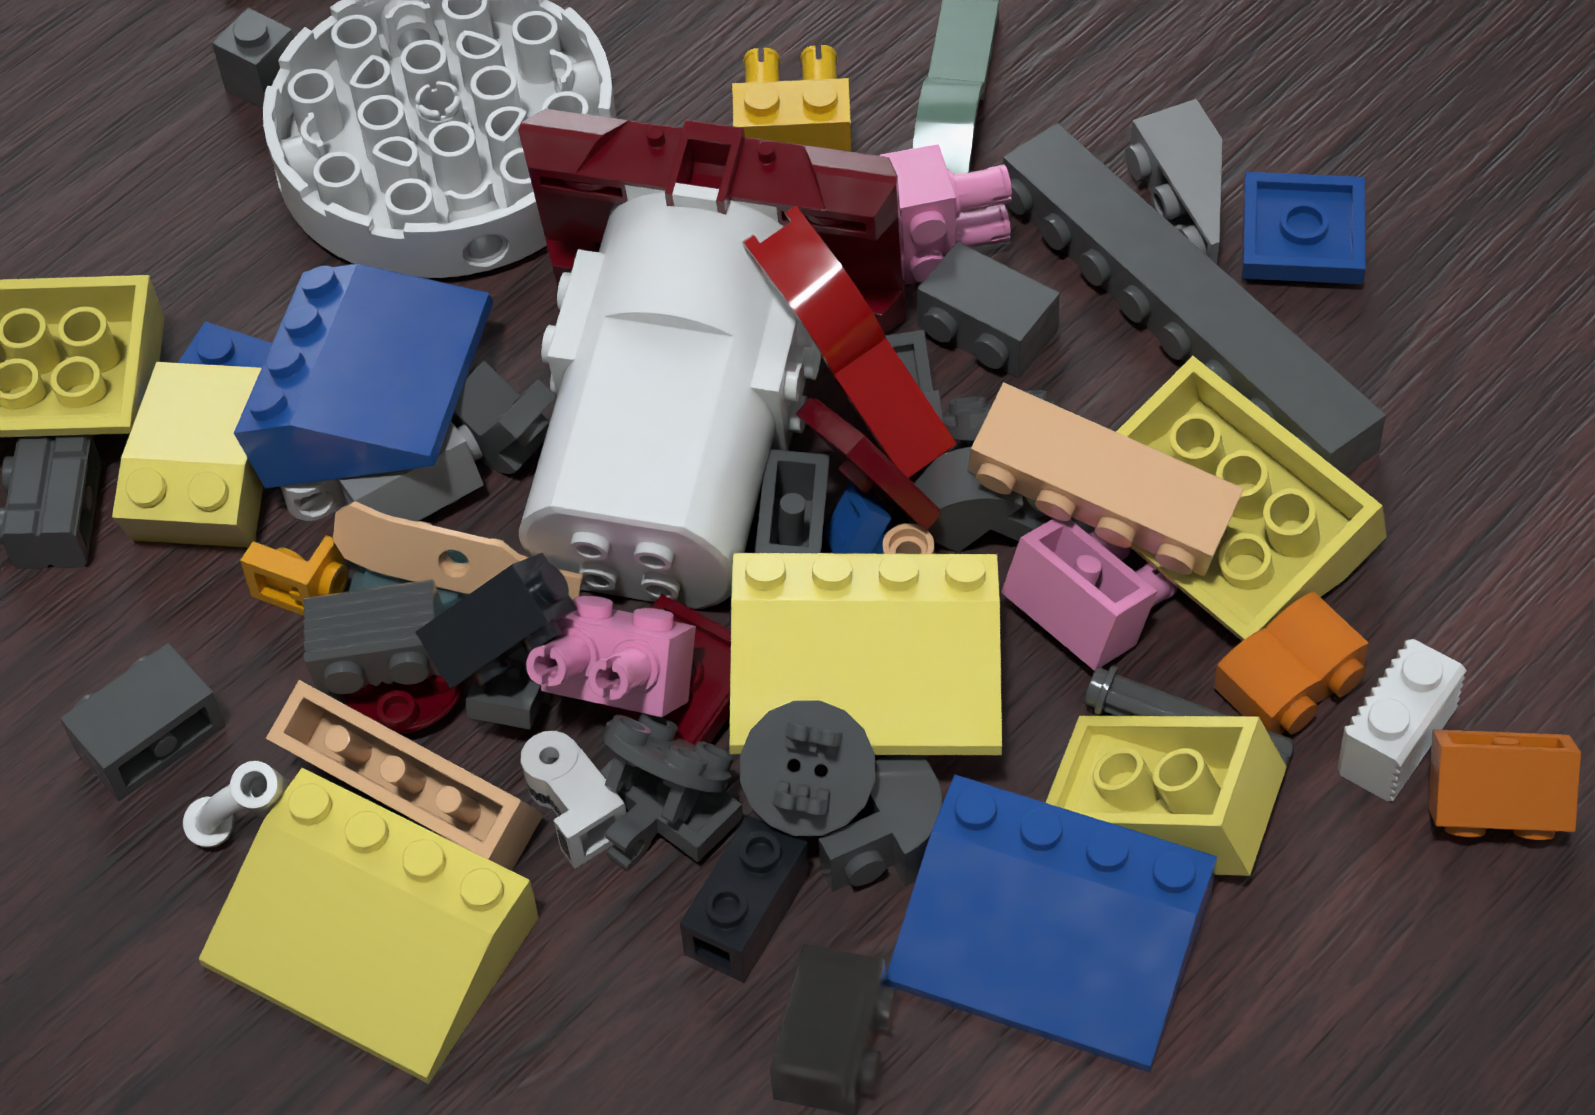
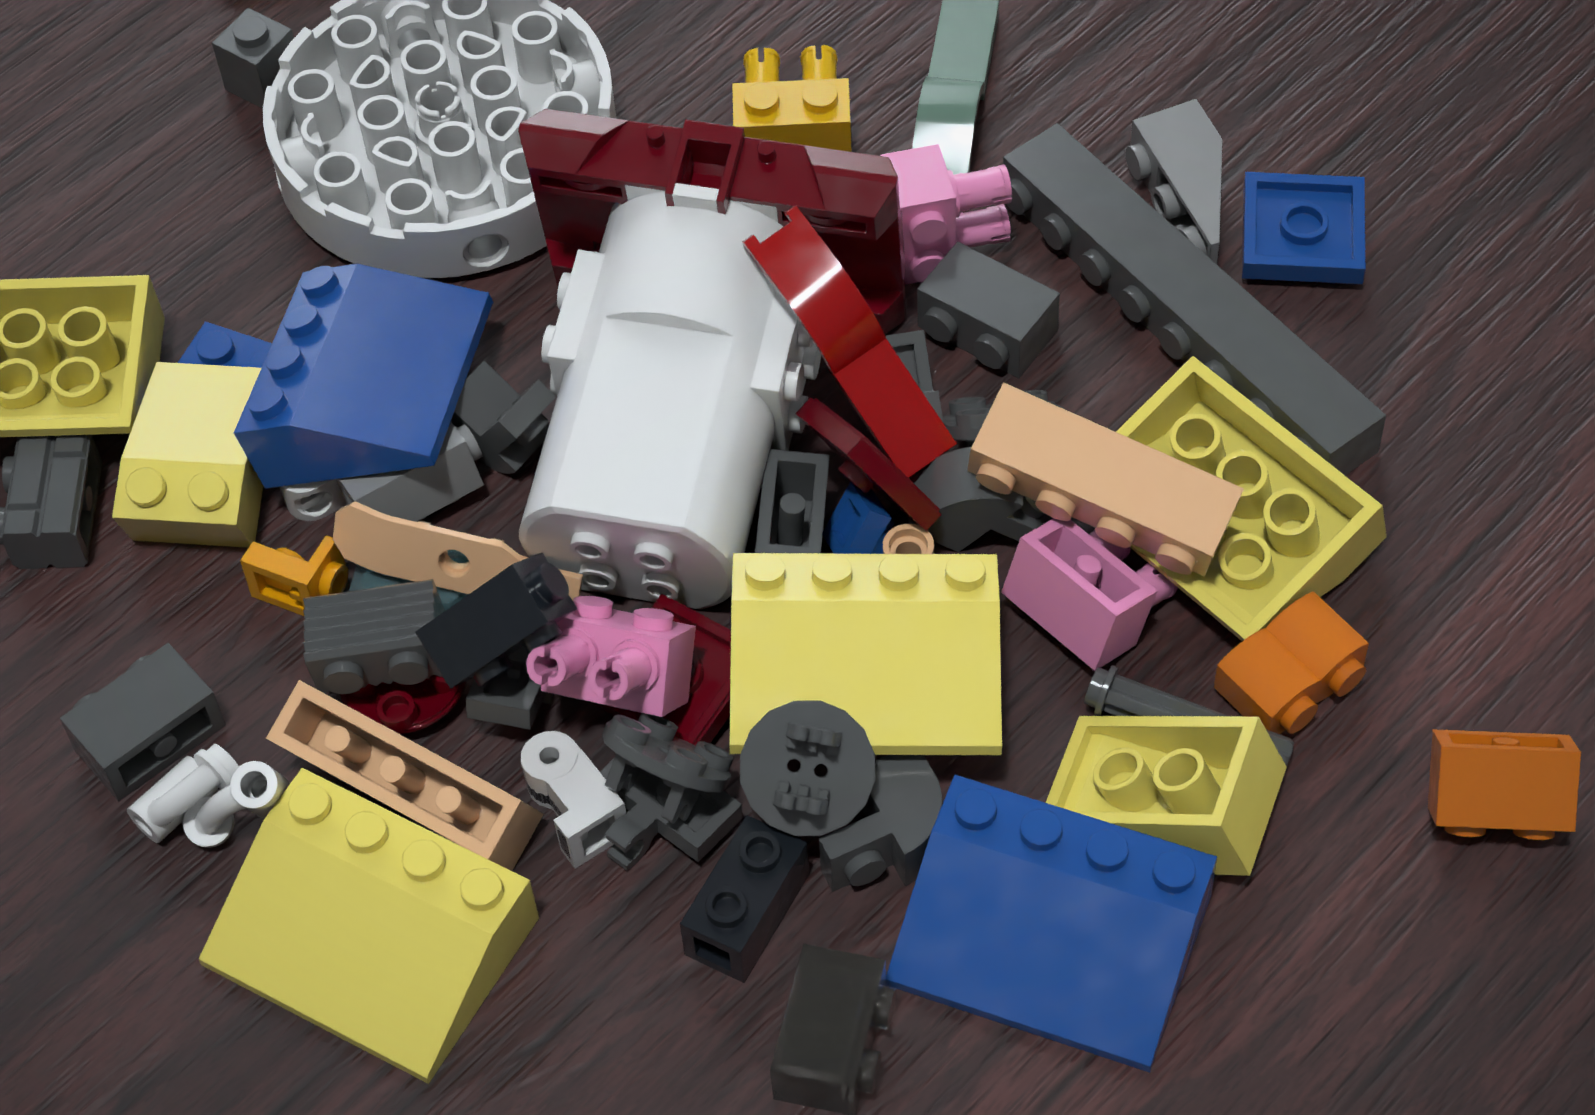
(183, 786): none -> white plant
(1398, 719): white brick -> none

